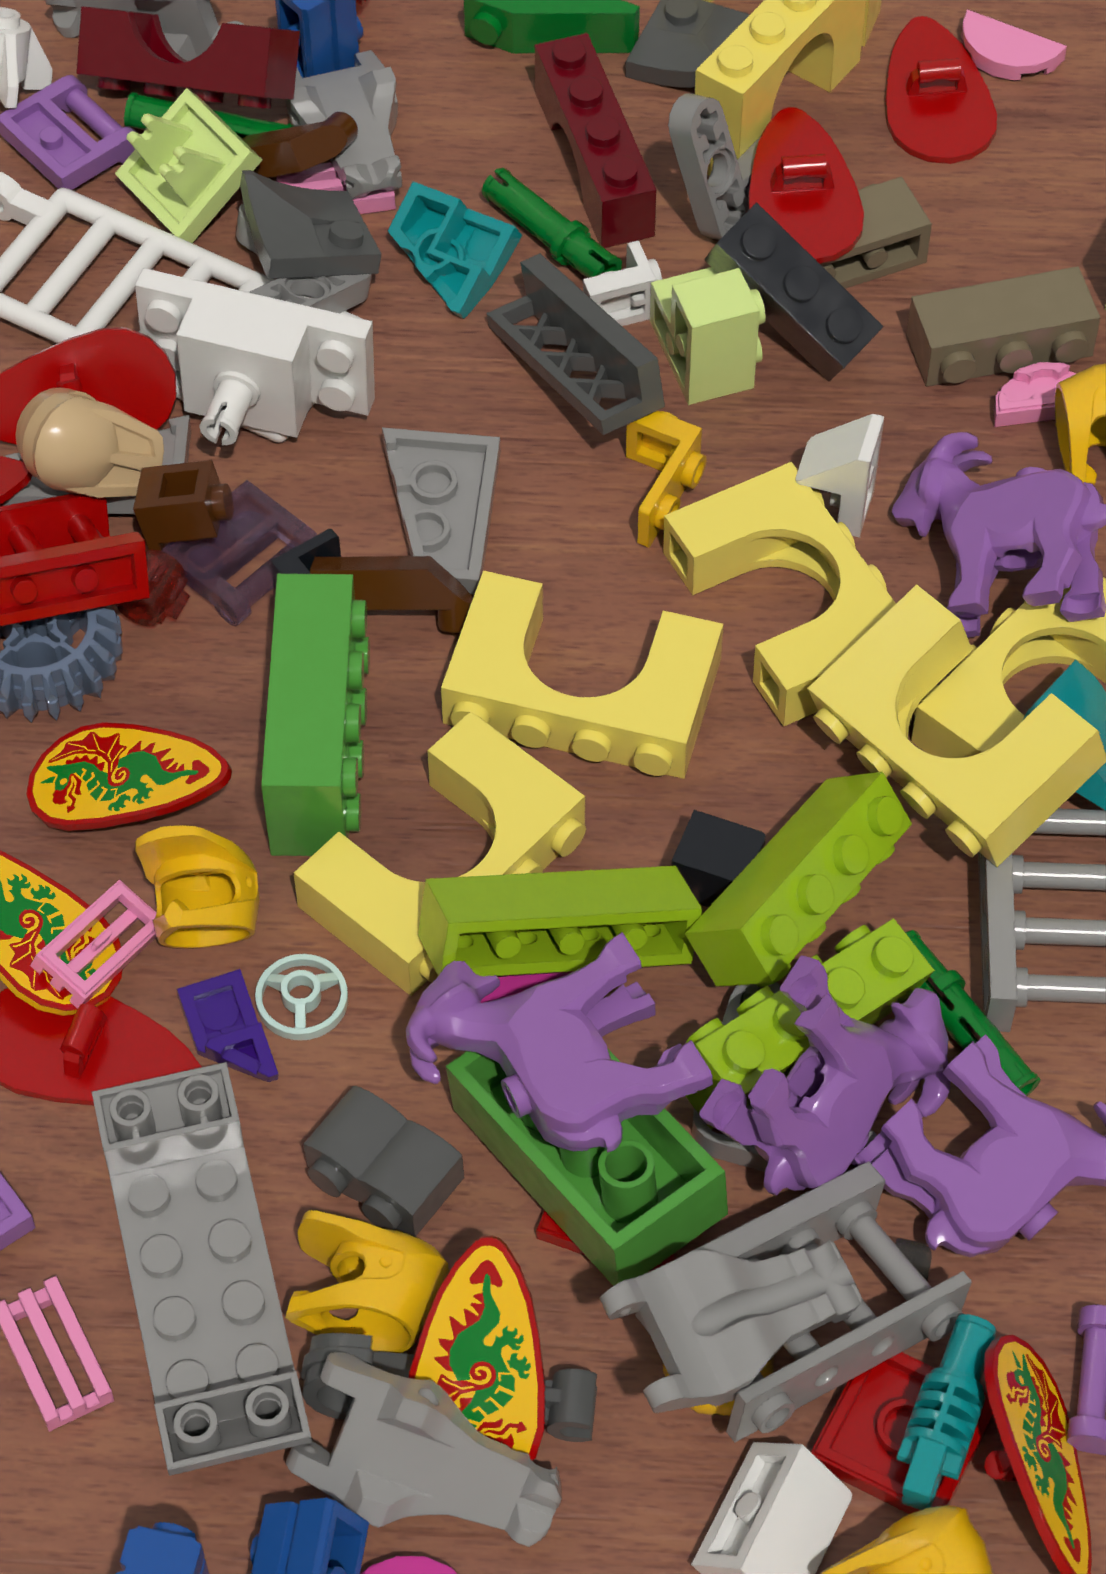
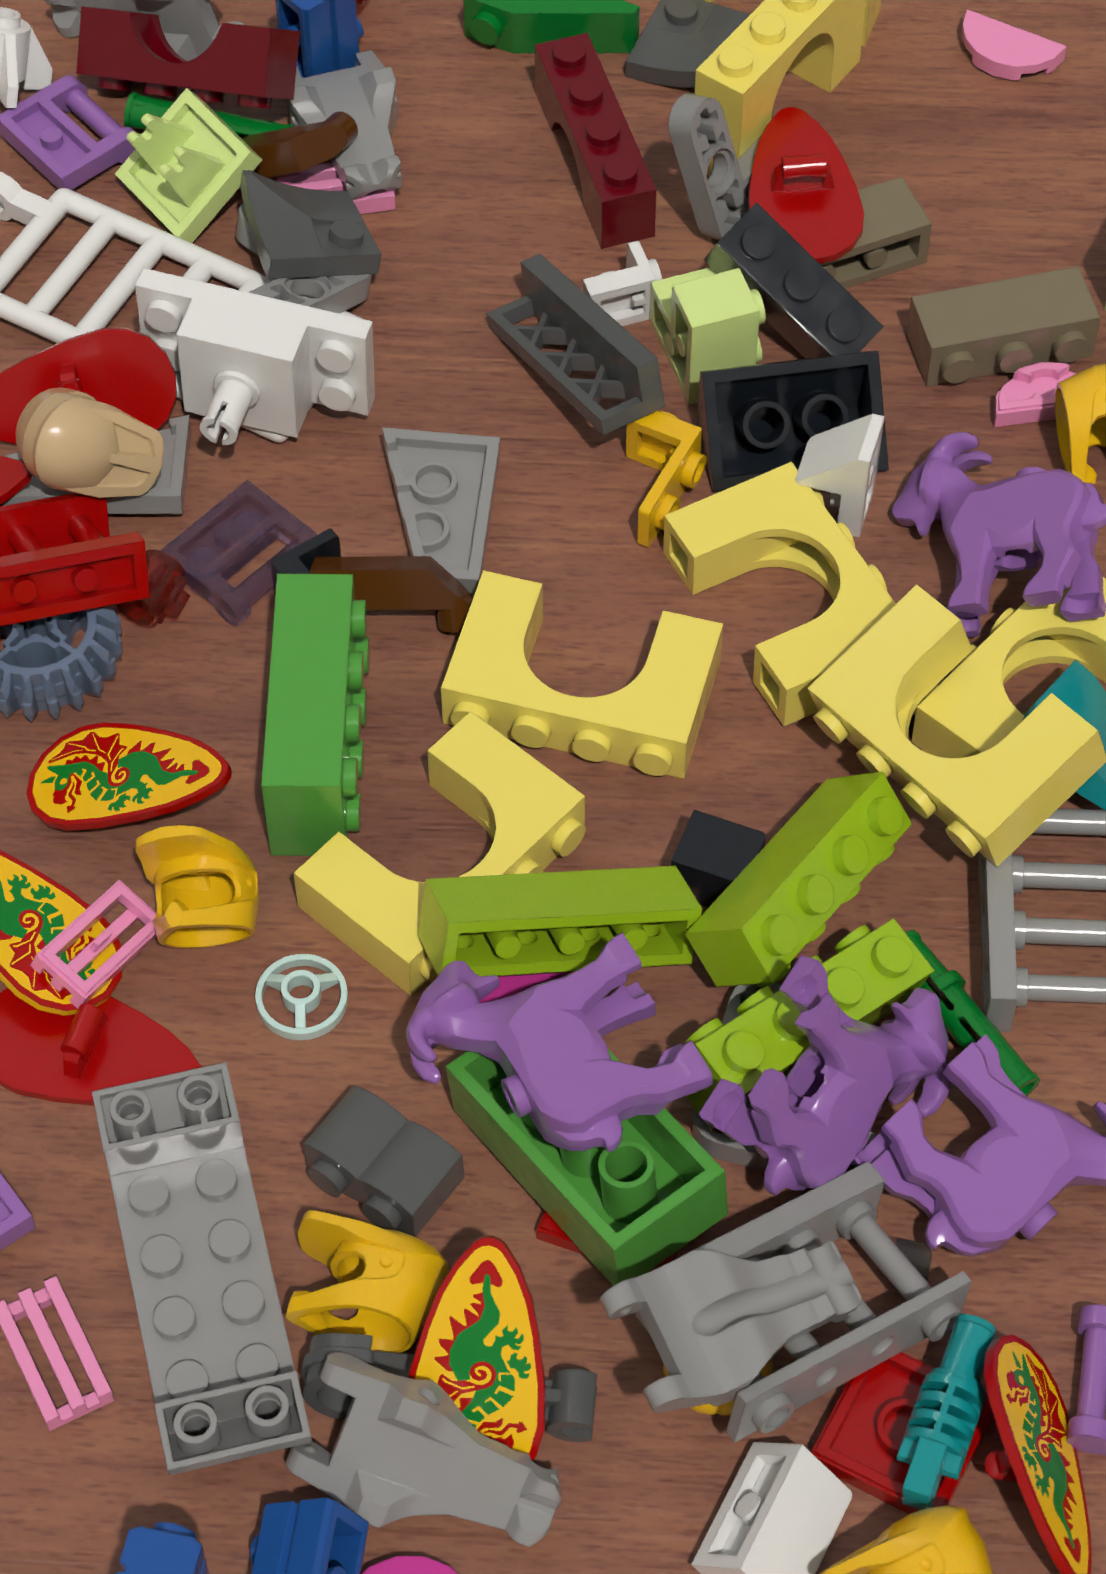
(181, 503): reddish brown brick -> none
(227, 1026): dark purple slope -> none
(453, 245): teal slope -> none
(567, 239): green pin -> none
(768, 411): none -> black slope
(937, 96): red shield -> none

